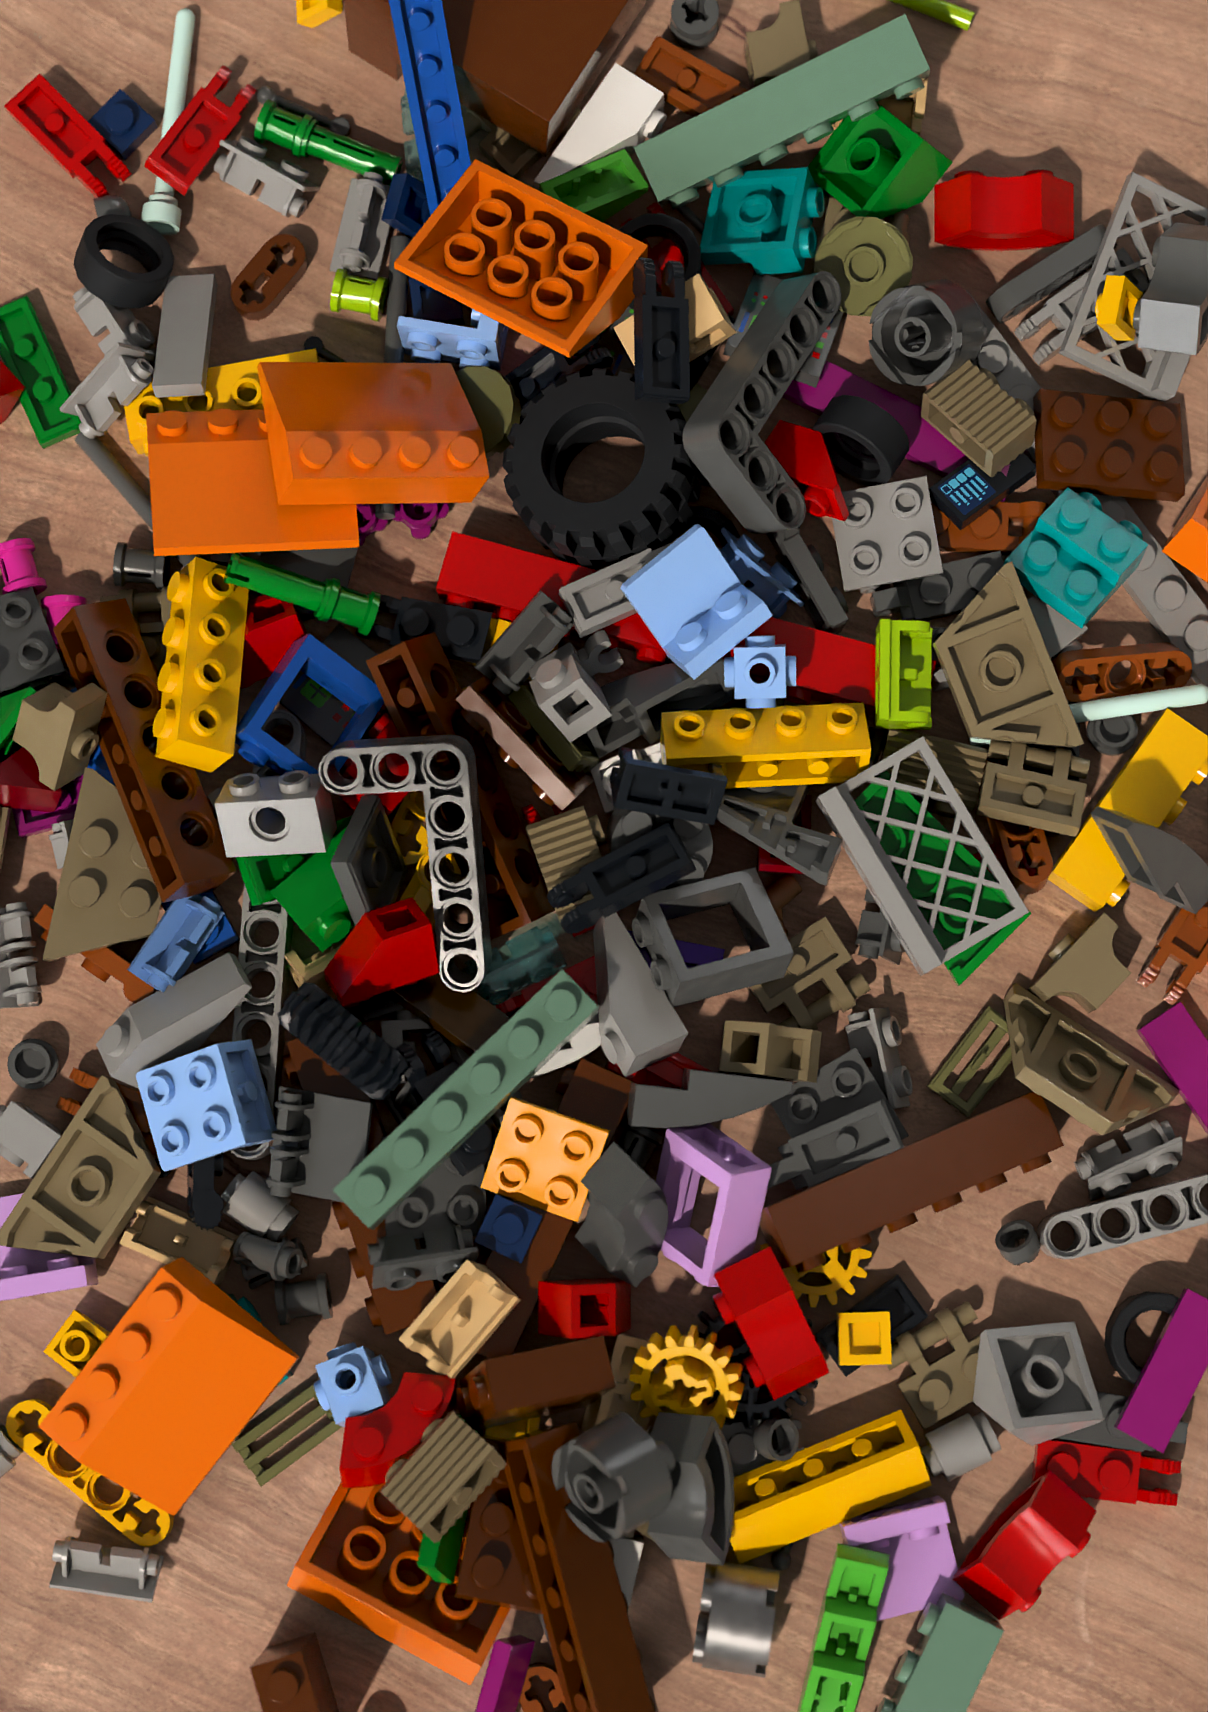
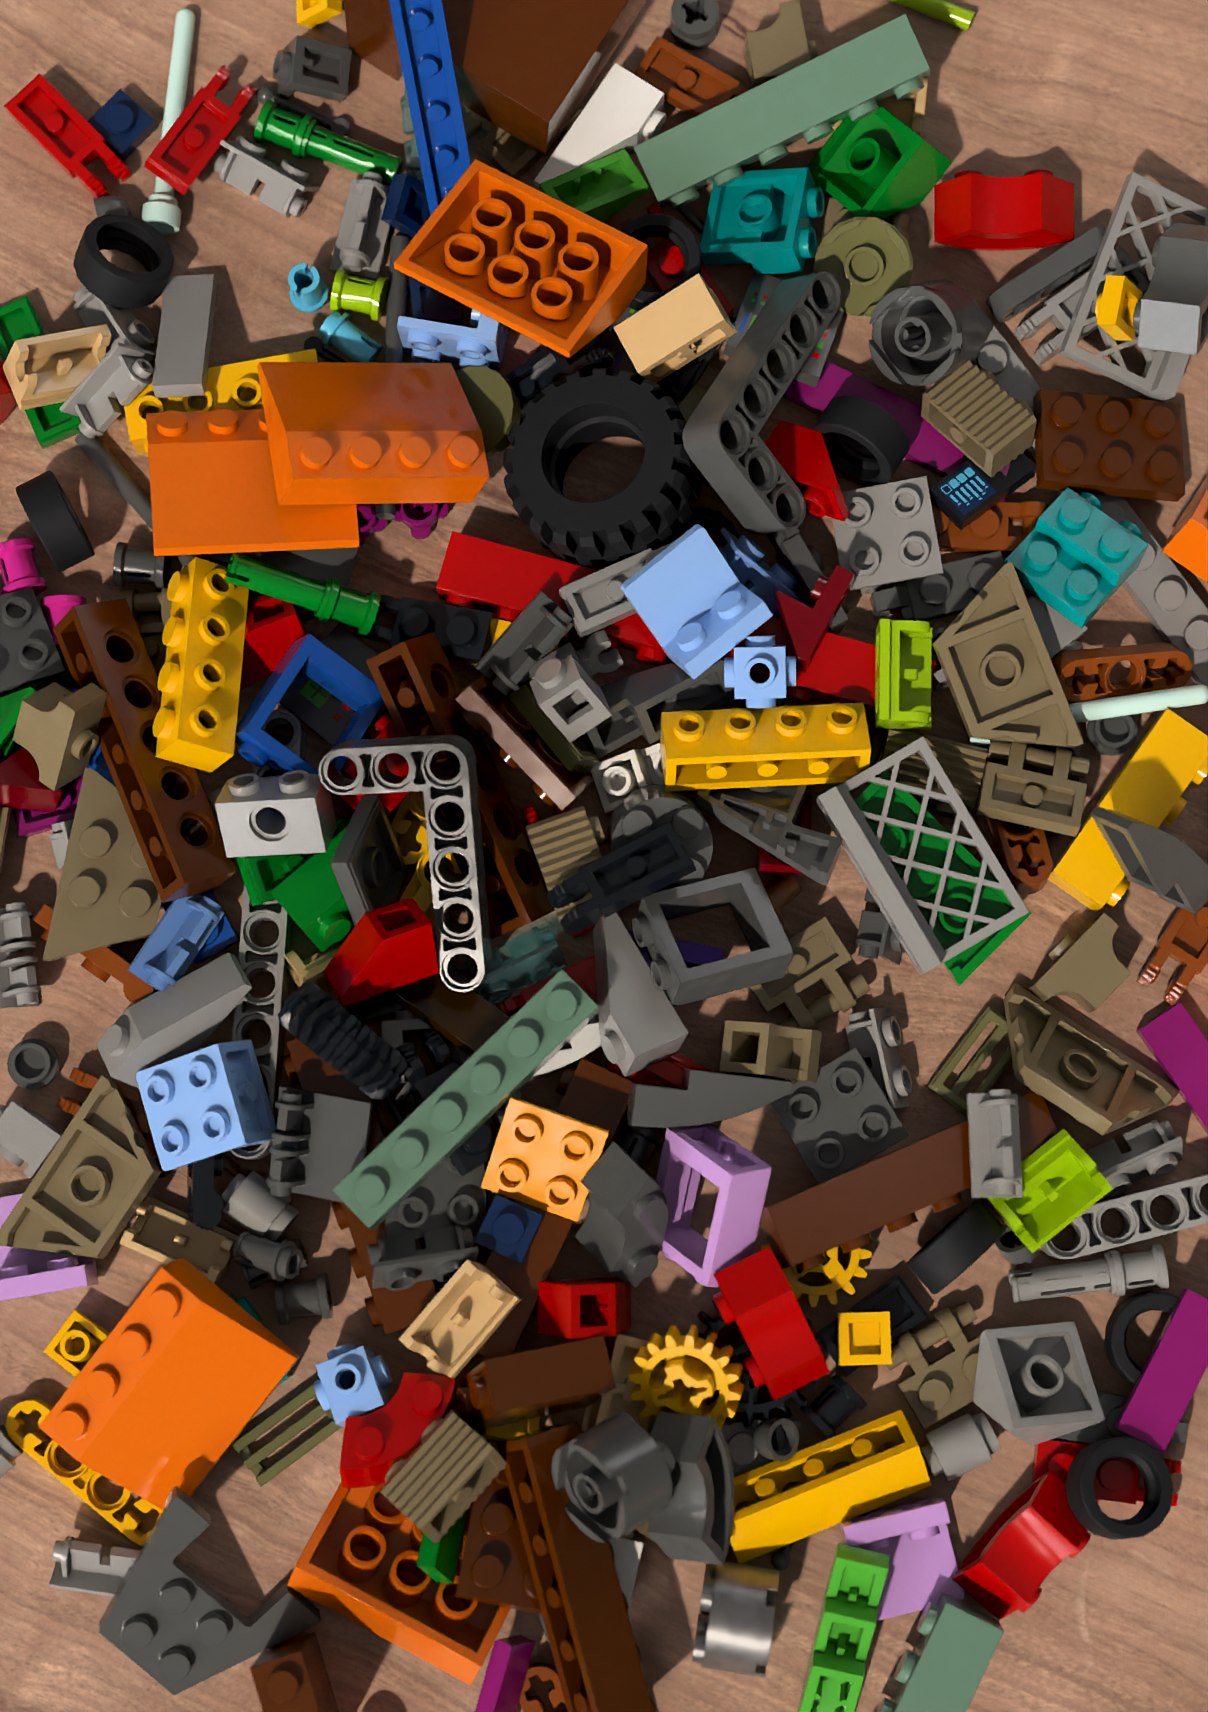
(52, 365): none -> tan hinge
(55, 521): none -> black tyre
(178, 1622): none -> dark grey wing
(261, 269): reddish brown beam -> none
(307, 289): none -> medium azure pin
(312, 69): none -> dark grey bracket
(349, 338): none -> medium azure pin
(661, 334): black hinge -> none
(667, 789): black hinge -> none
(807, 626): none -> dark red slope
(833, 1406): none -> black bush
(837, 1147): dark grey hinge -> none
(956, 1247): none -> black tyre
(994, 1144): none -> light grey hinge
(1057, 1189): none -> lime hinge
(1112, 1273): none -> light grey pin
(1156, 1482): none -> black tyre

